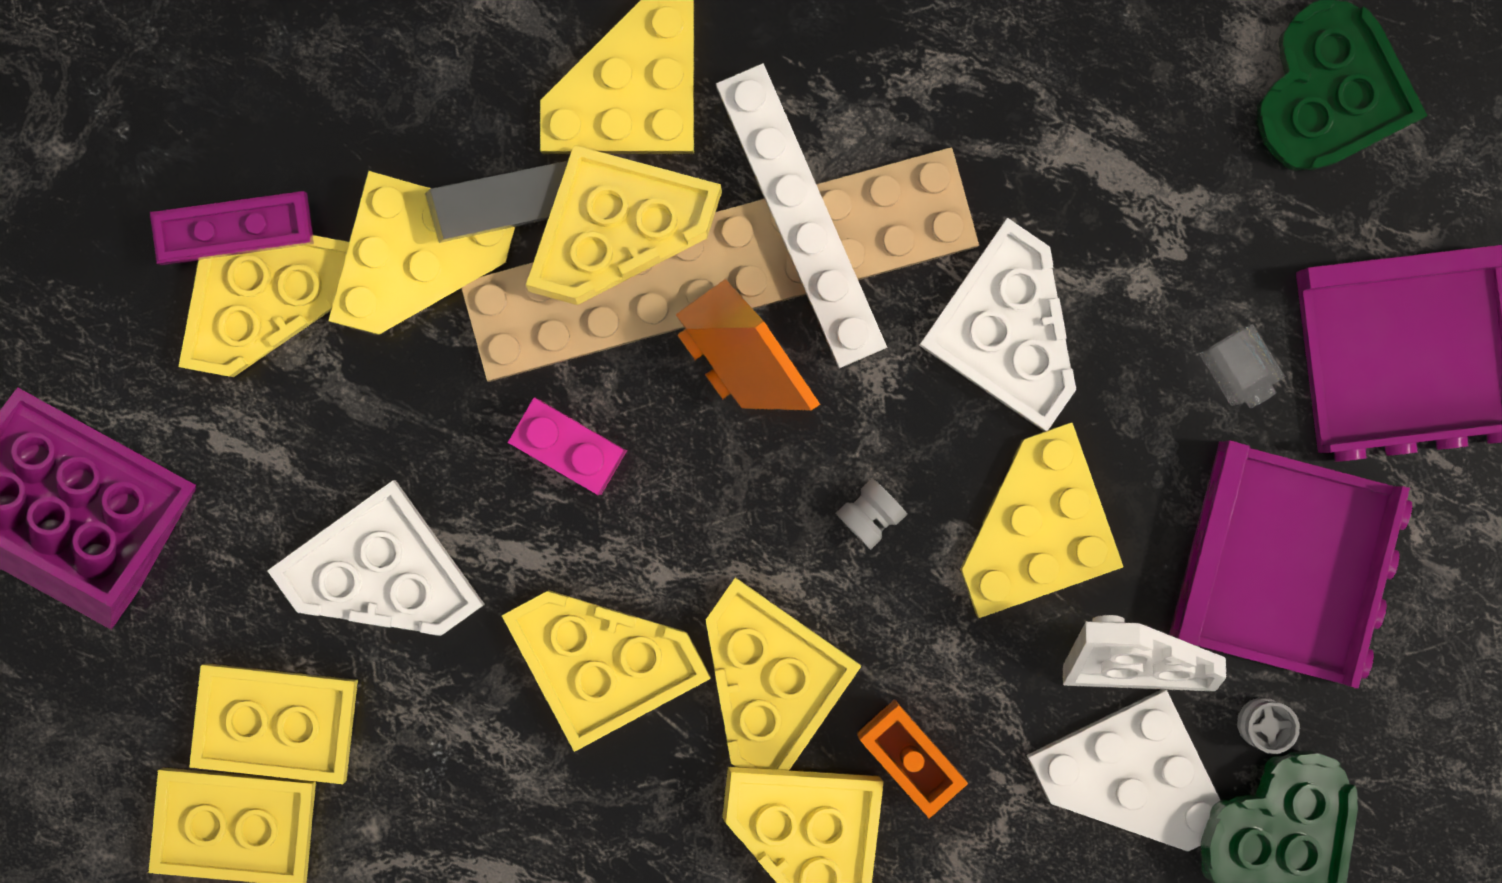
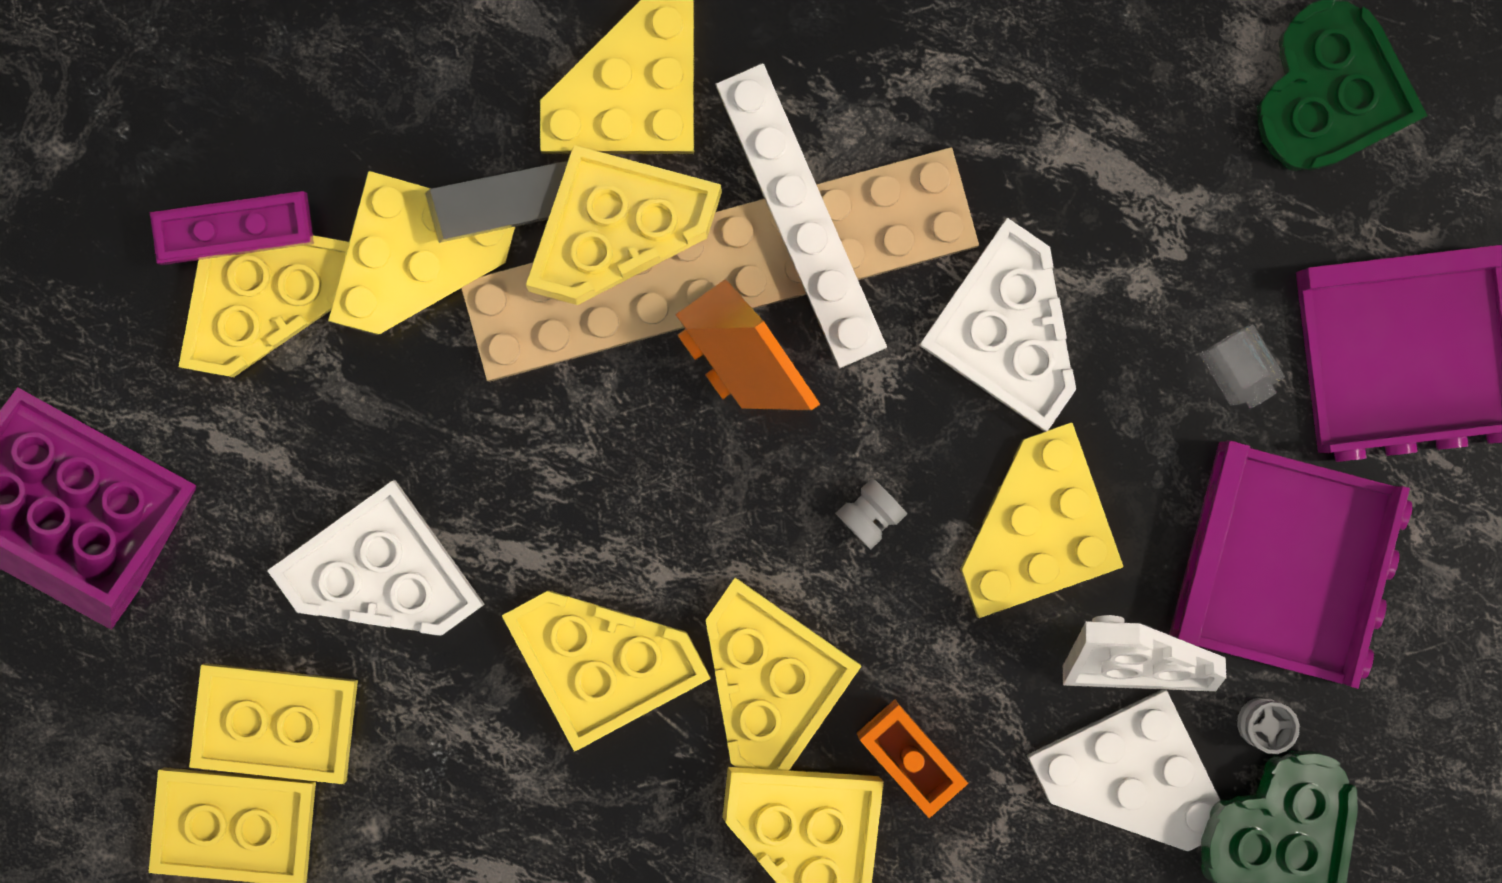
(567, 446): dark pink brick -> none

